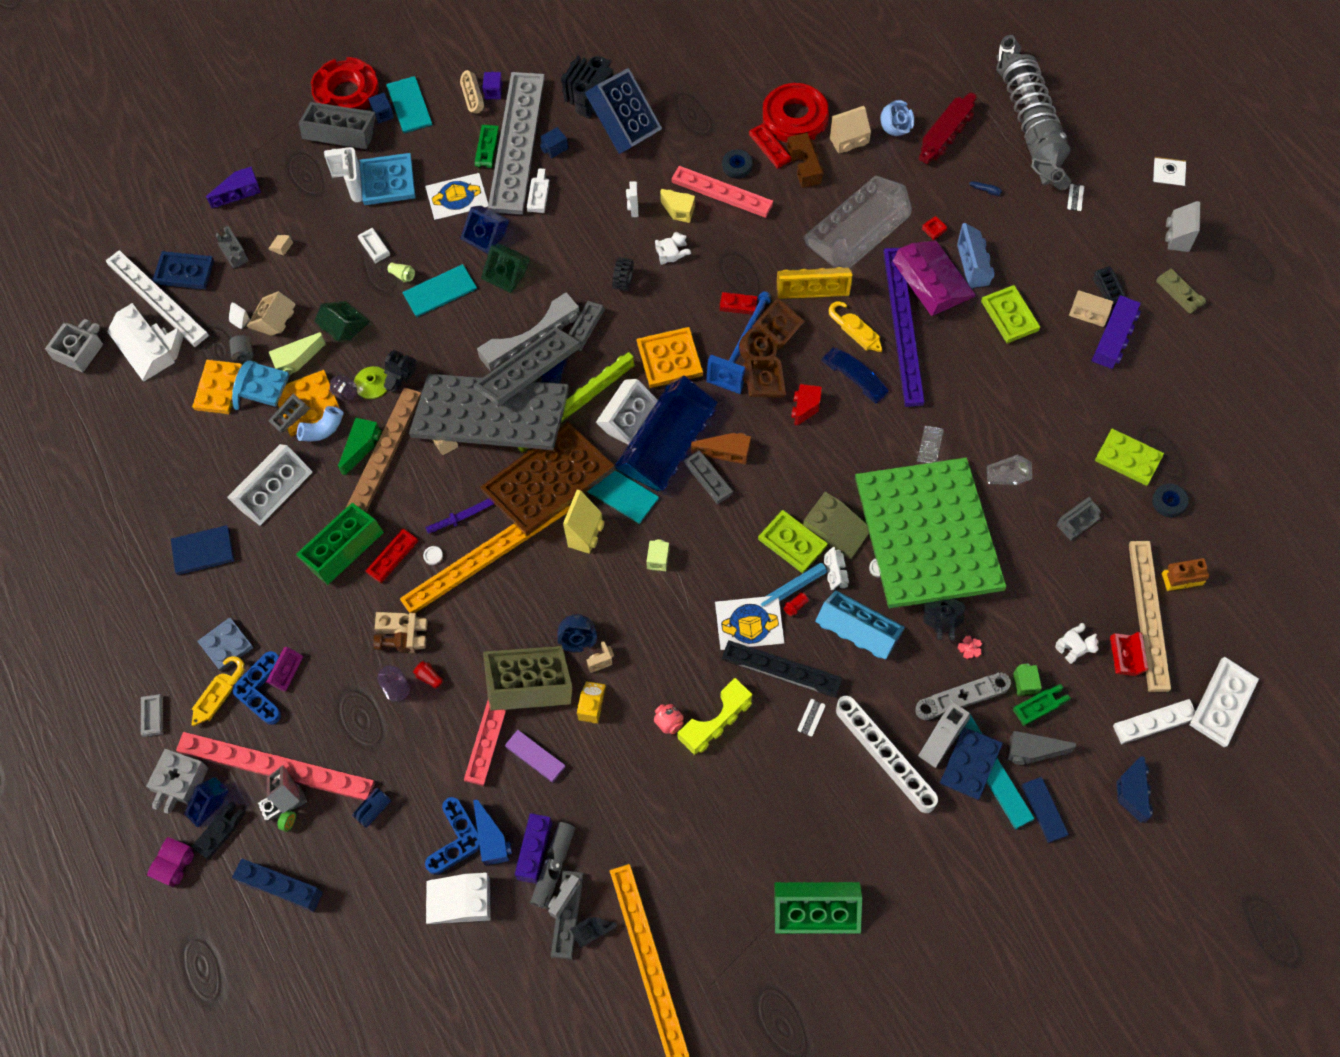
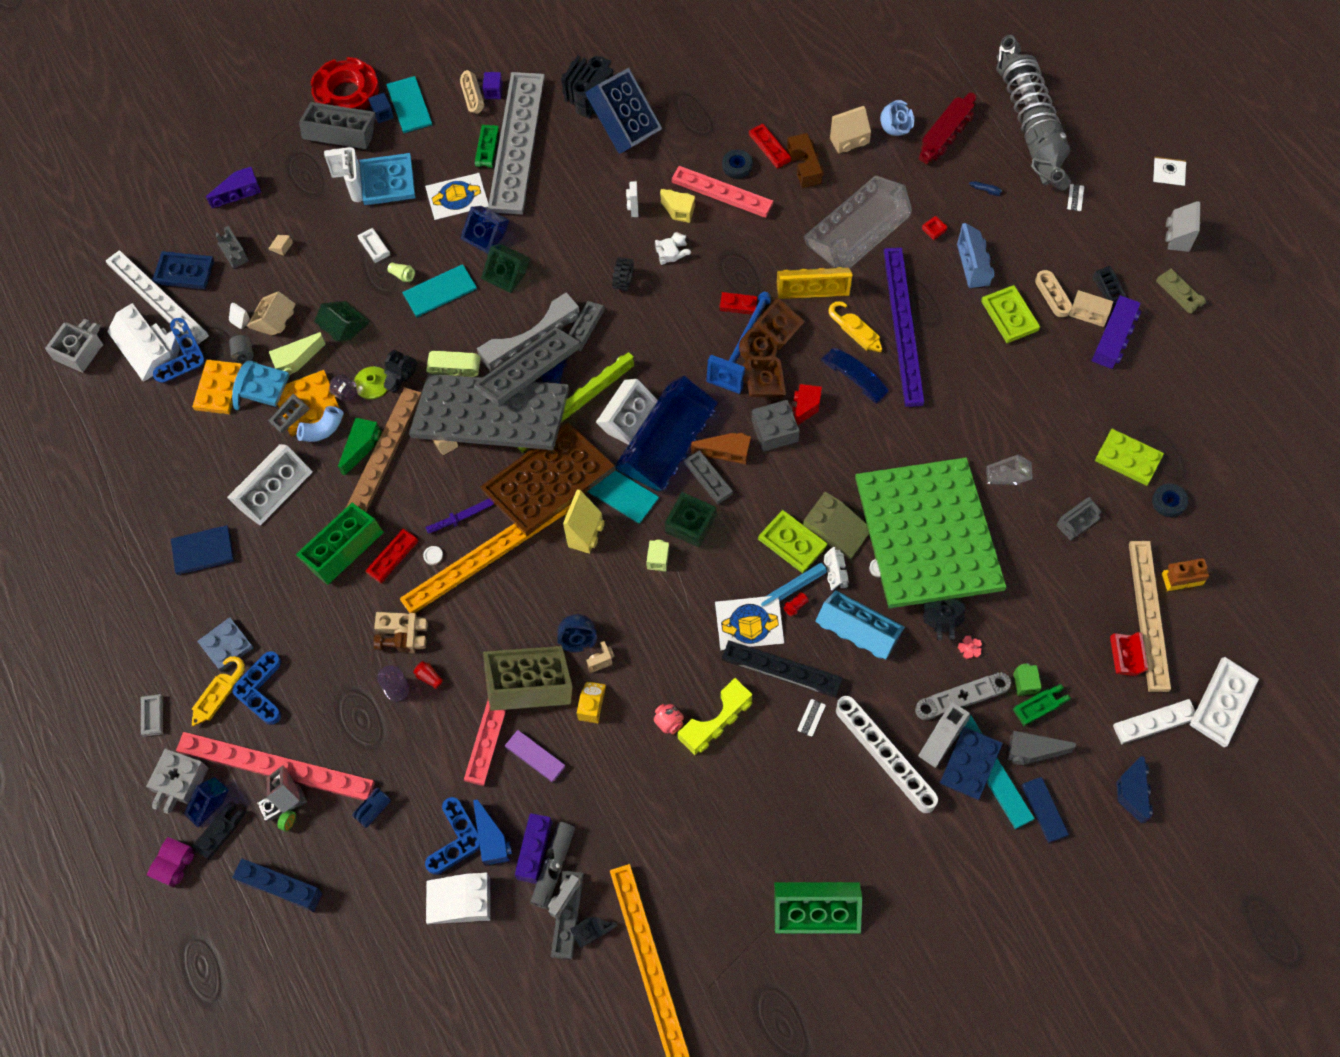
(188, 352): none -> blue beam
(284, 669): magenta plate -> none
(453, 363): none -> yellowish green beam
(538, 193): white hinge -> none
(554, 142): dark blue brick -> none
(669, 357): light orange plate -> none
(690, 519): none -> clear green brick
(775, 425): none -> dark grey brick
(785, 126): red piece -> none
(930, 444): clear brick -> none
(932, 276): magenta slope -> none
(1053, 287): none -> tan plate
(1076, 645): white animal -> none

